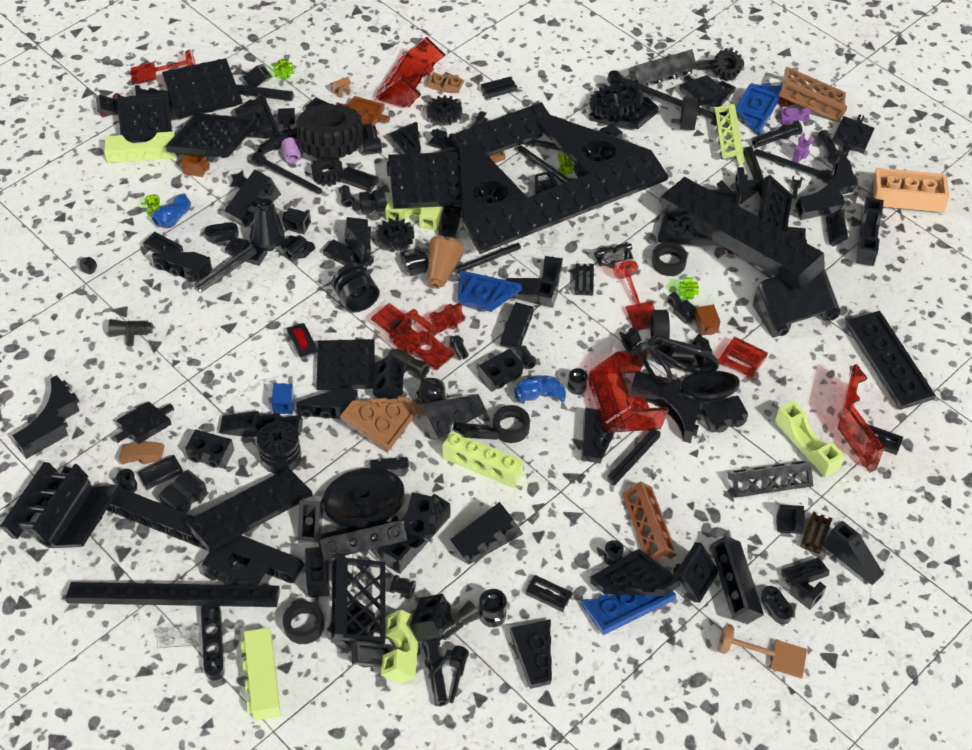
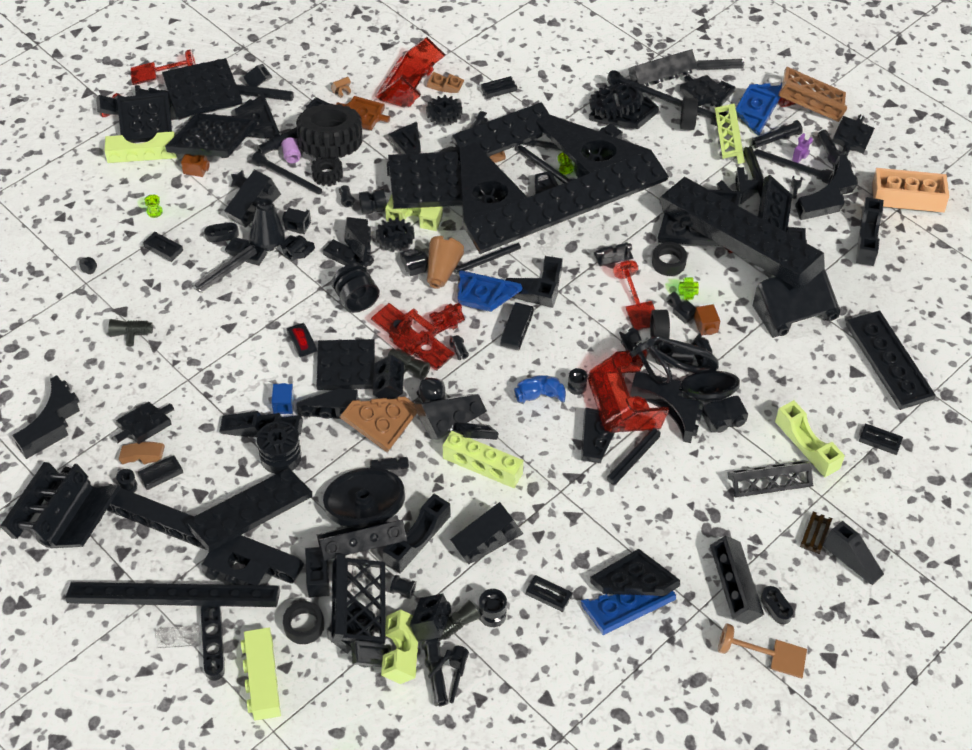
(169, 214): blue animal -> none
(183, 264): black slope -> none
(183, 492): black brick -> none
(209, 446): black brick -> none
(283, 69): clear neon green gear -> none
(286, 117): black plate -> none
(310, 517): black slope -> none
(359, 179): black tile -> none
(371, 142): black piece -> none
(415, 516): black brick -> none
(440, 139): black hinge -> none
(450, 221): black slope -> none
(500, 370): black brick -> none
(514, 412): black tyre -> none
(527, 359): black pin -> none
(534, 651): black wing -> none
(584, 268): black tile -> none
(614, 551): black bush -> none
(655, 519): dark orange fence -> none
(696, 572): black tile -> none
(720, 70): black tyre -> none
(745, 353): clear red plate -> none
(789, 115): medium lavender plate -> none
(790, 519): black panel -> none
(807, 575): black tile -> none
(808, 594): black panel -> none
(836, 227): black plate -> none
(854, 427): clear red windscreen -> none

